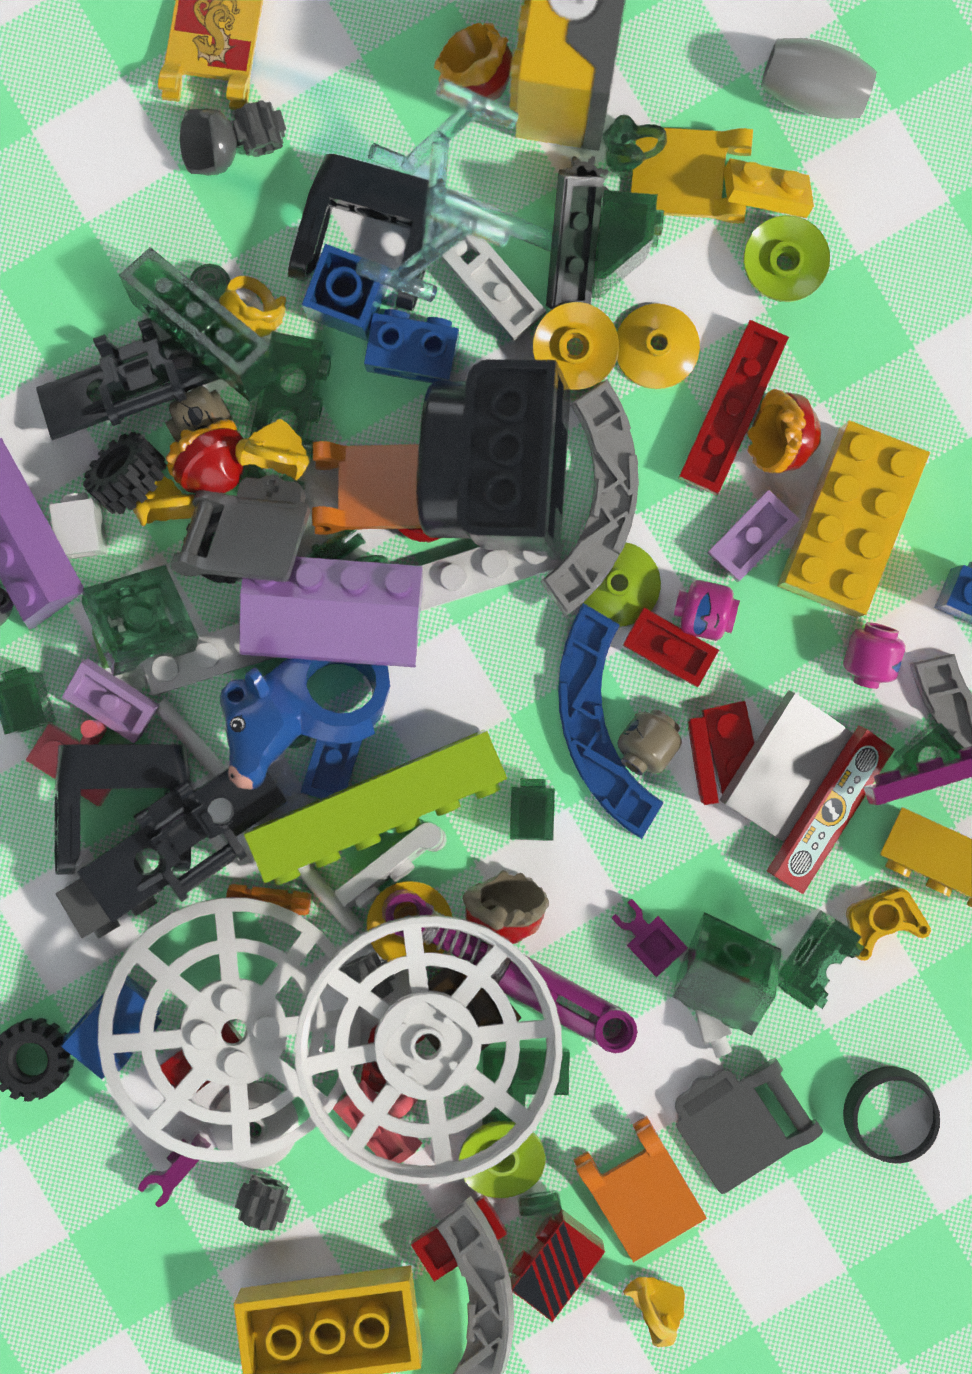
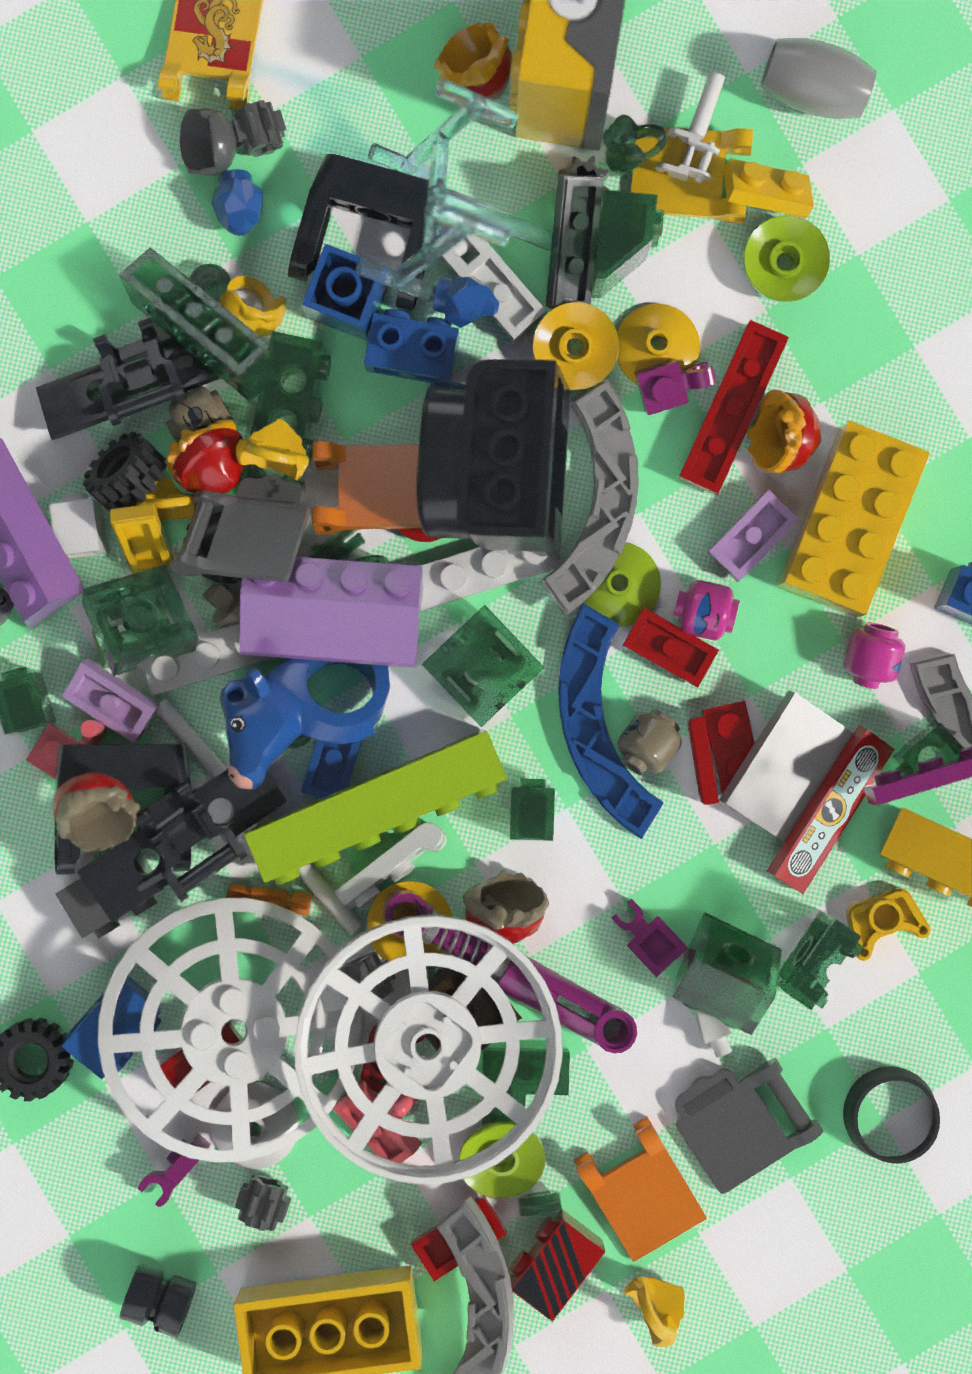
(94, 811): none -> dark tan hair
(141, 537): none -> yellow tile
(158, 1300): none -> black wheel
(226, 604): none -> dark tan plate
(237, 202): none -> blue rock
(464, 300): none -> blue rock
(470, 652): none -> clear green brick
(666, 385): none -> magenta plate
(696, 133): none -> white piece

